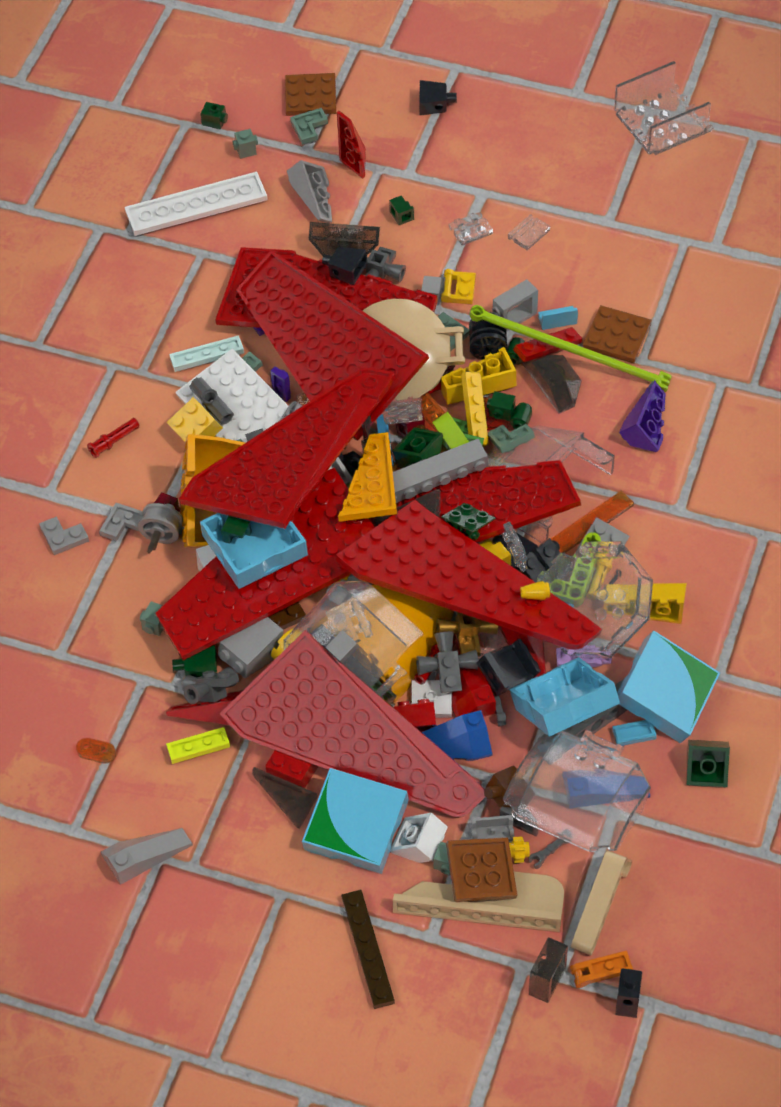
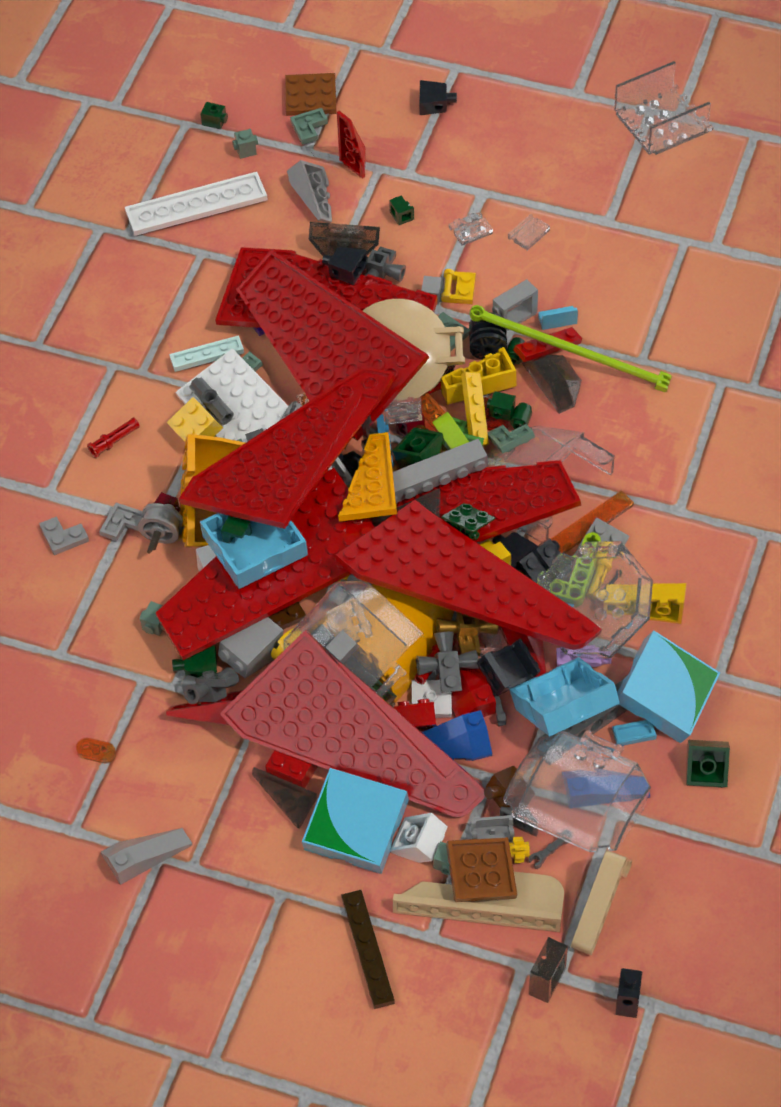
(198, 745): neon yellow plate -> none
(281, 383): dark purple plate -> none
(515, 546): clear plate -> none
(537, 591): yellow cone -> none
(600, 968): orange plate -> none
(617, 334): dark orange plate -> none
(645, 420): dark purple wedge -> none

